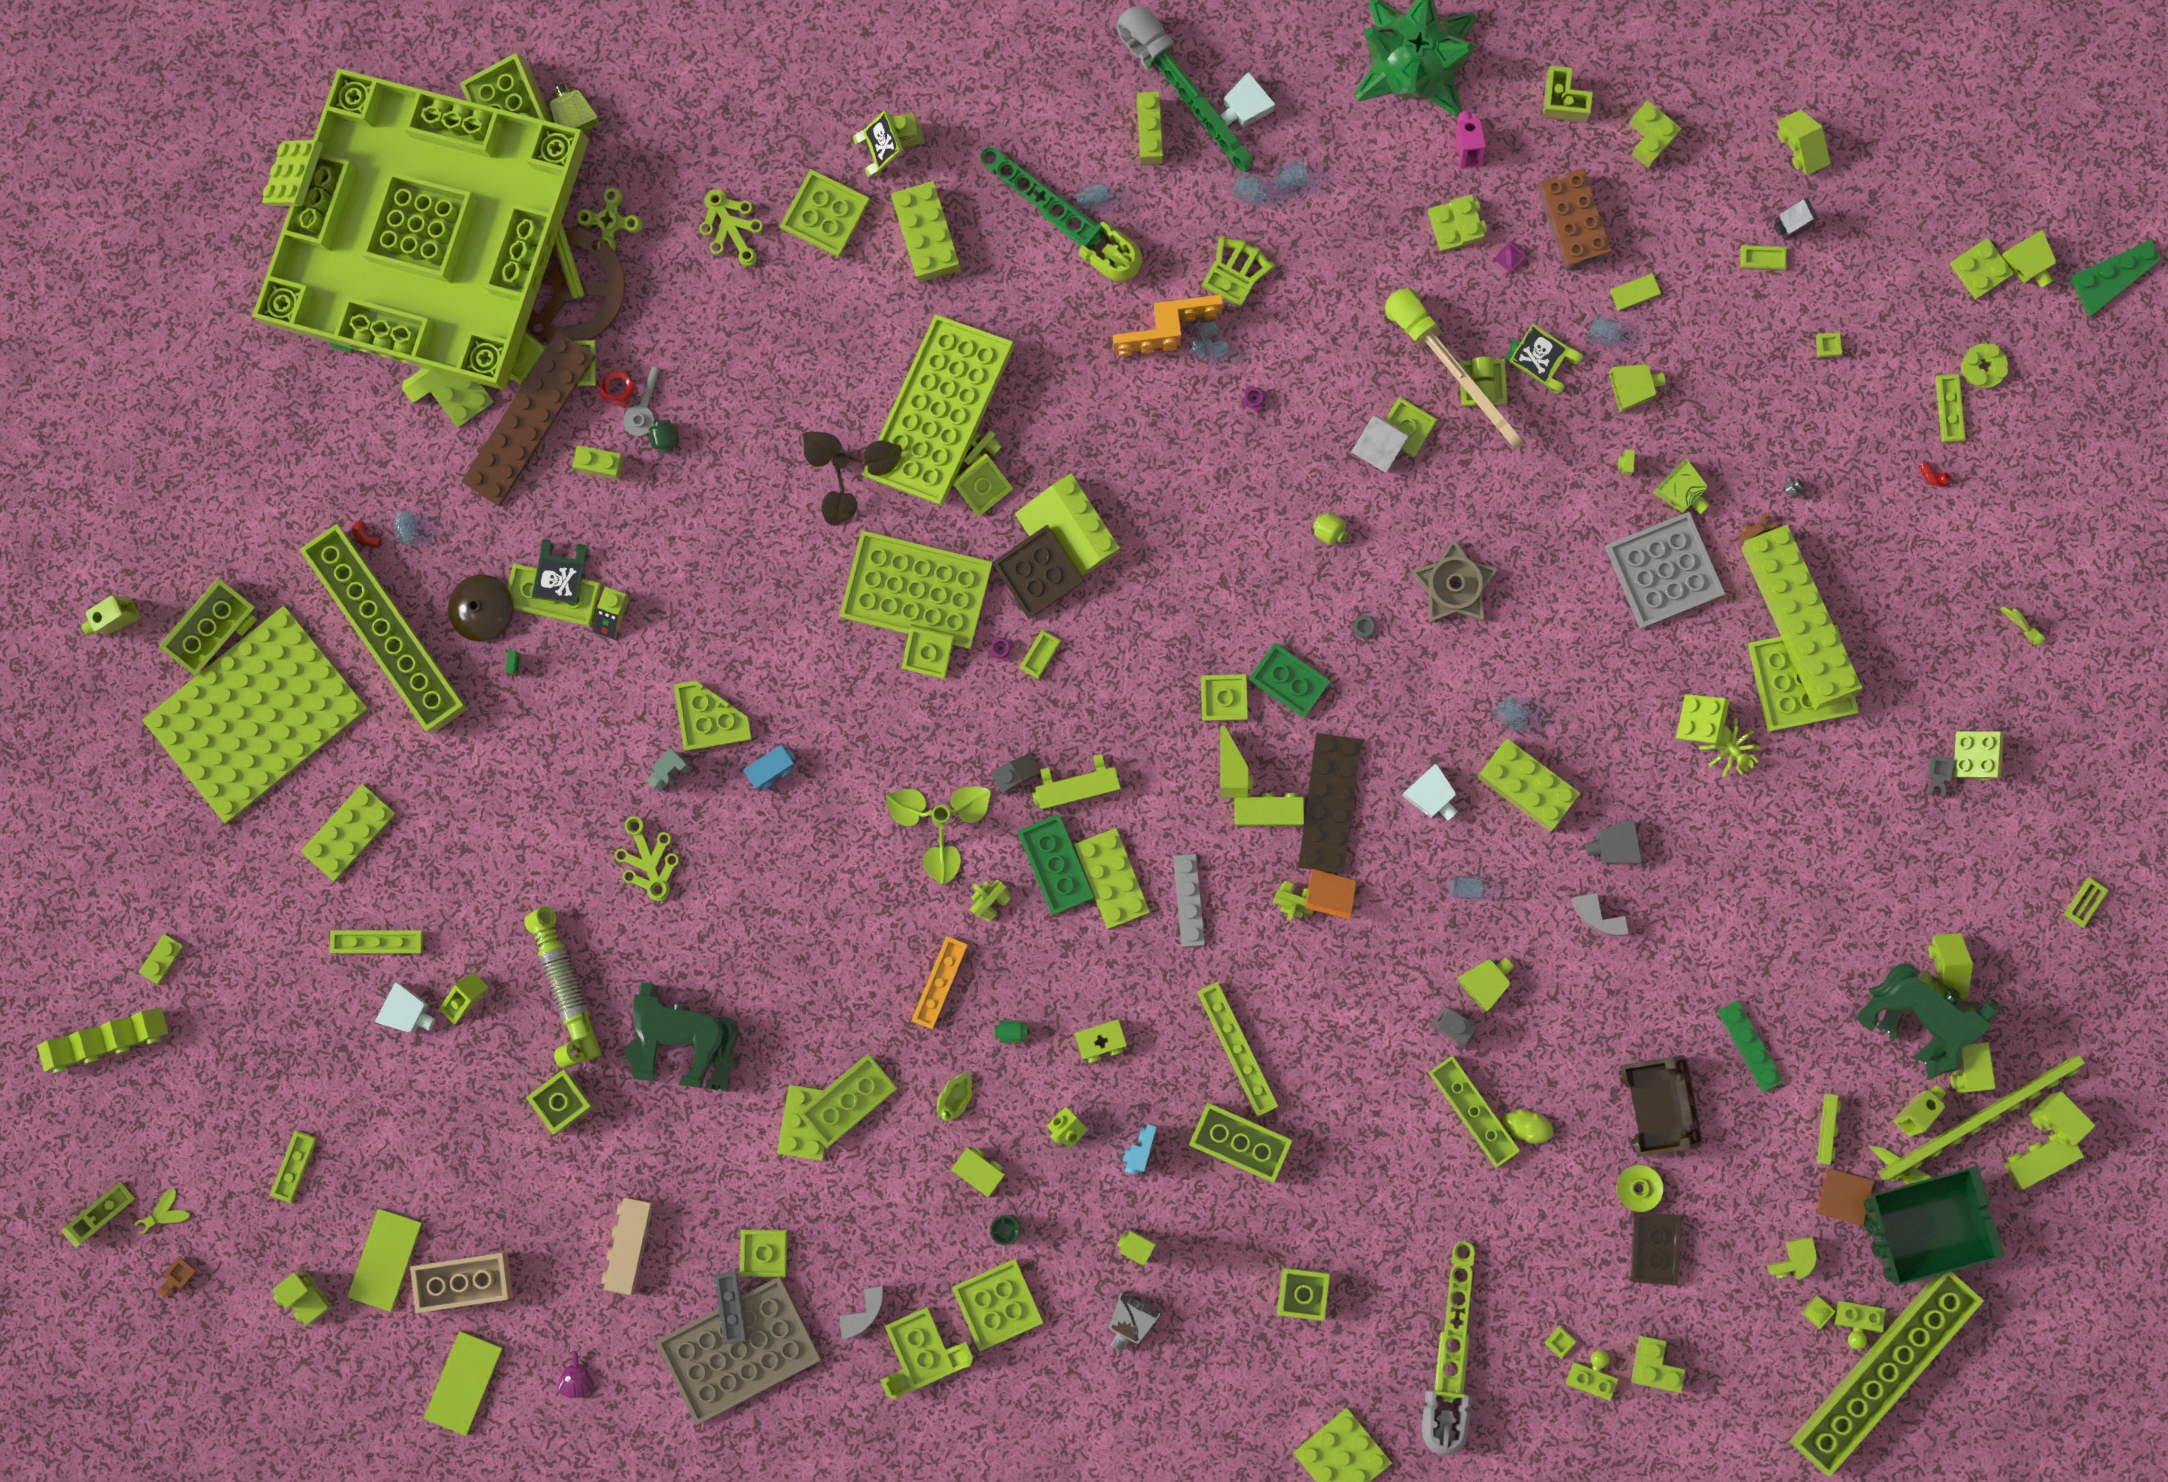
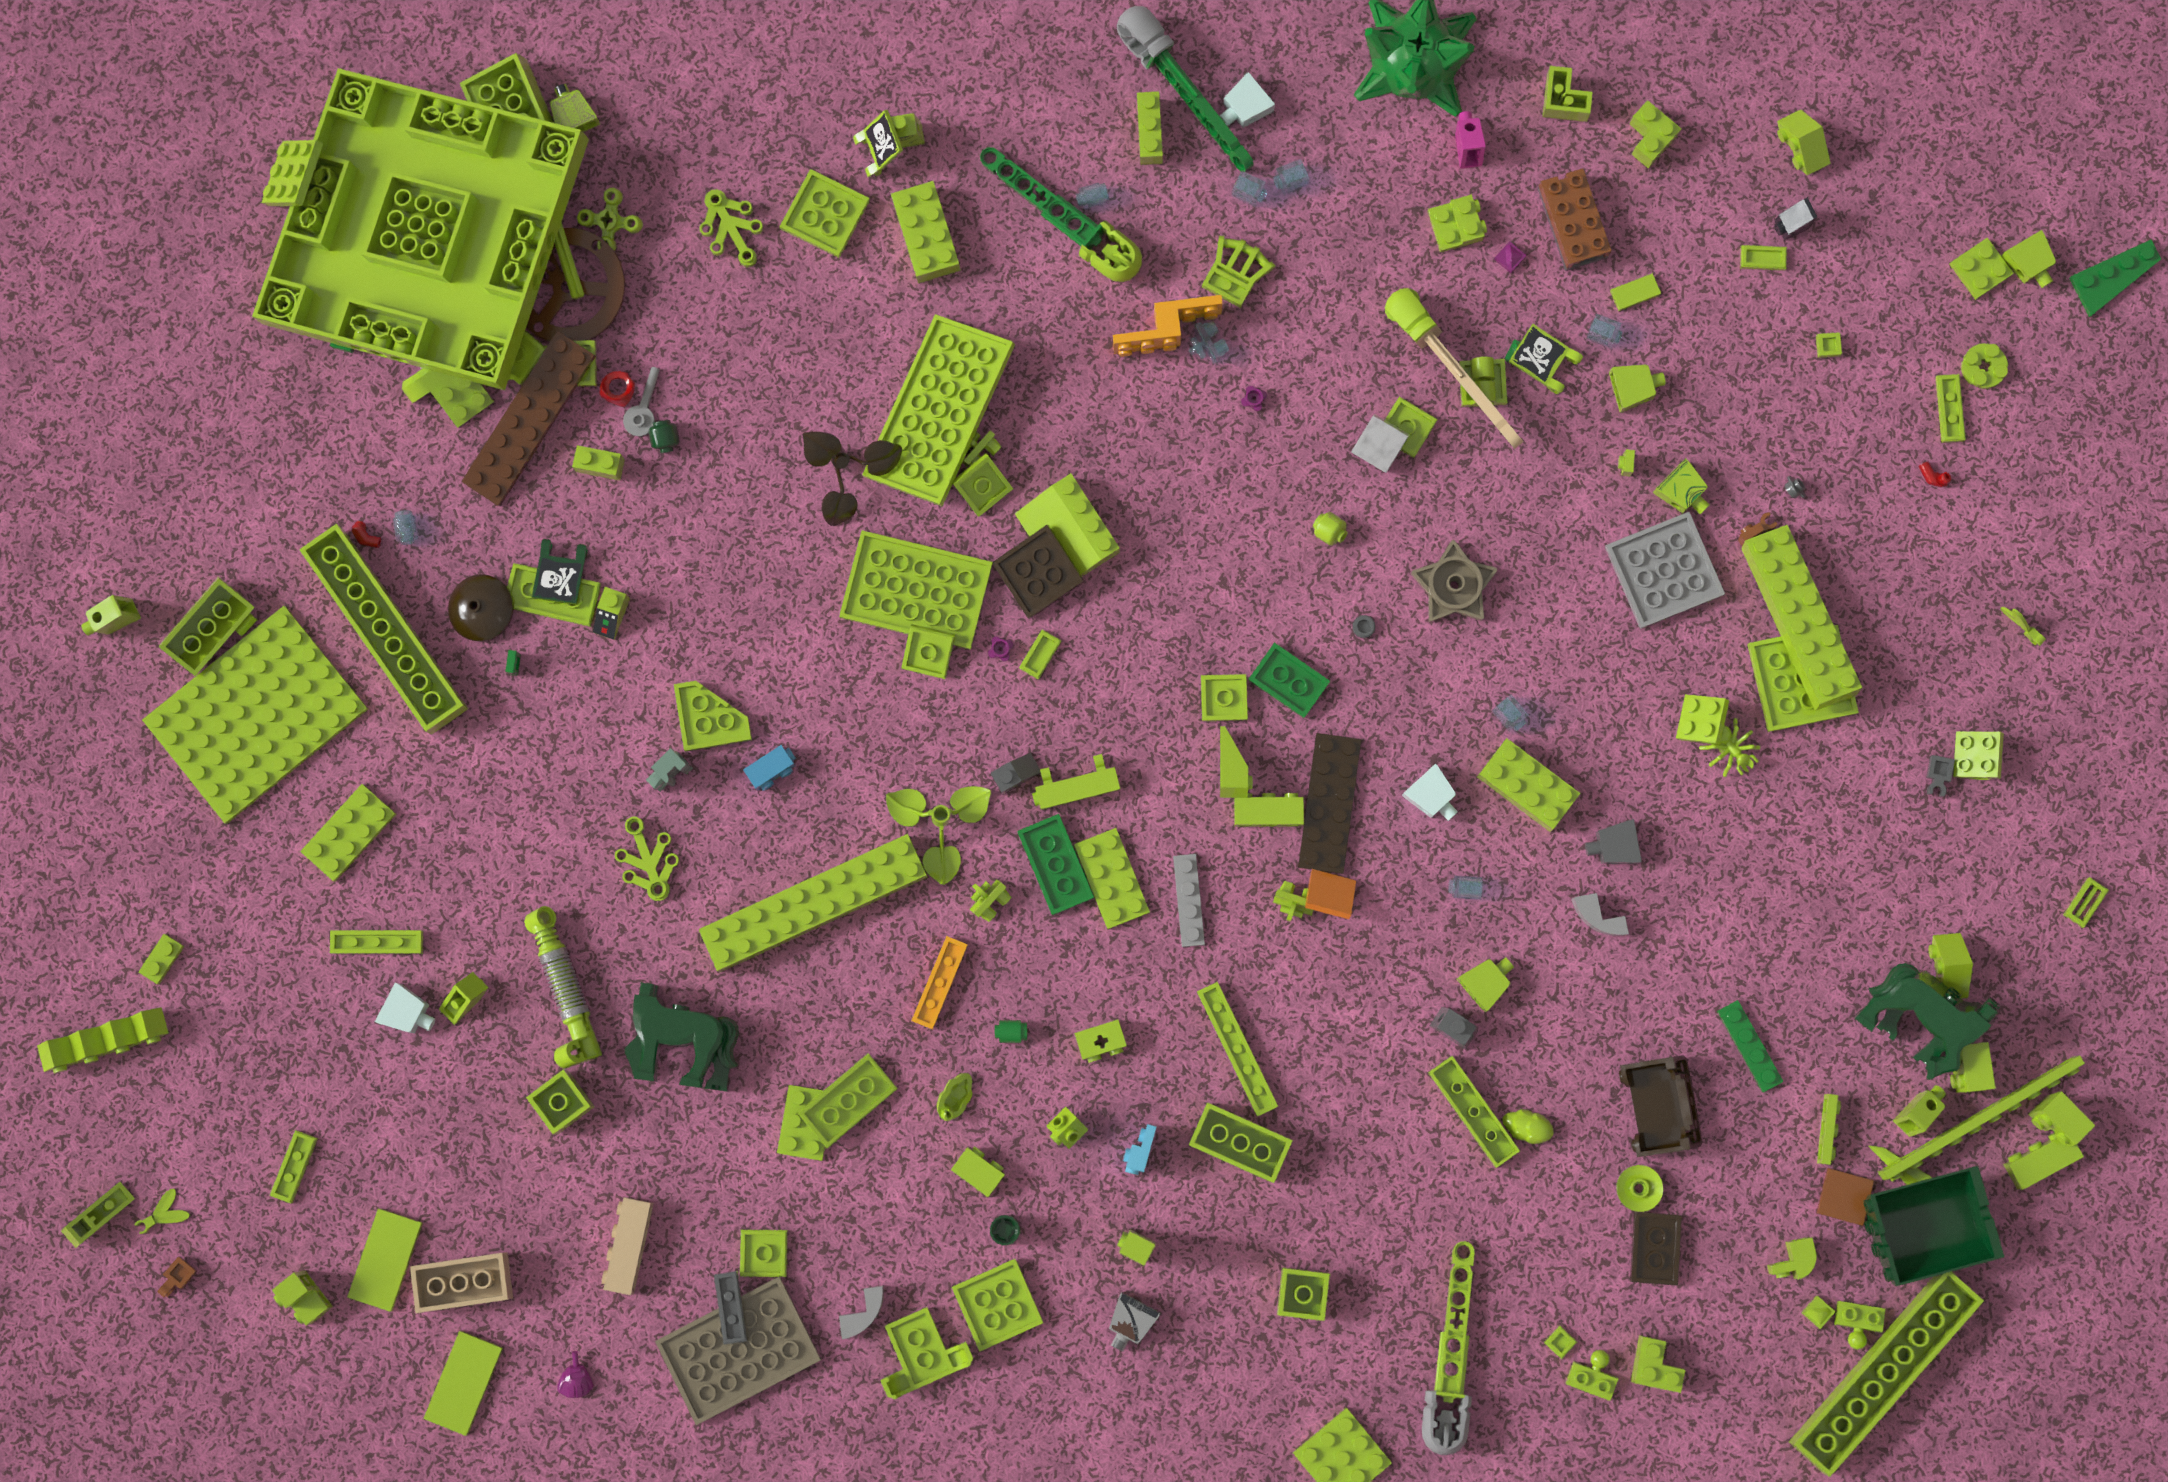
(813, 903): none -> lime brick

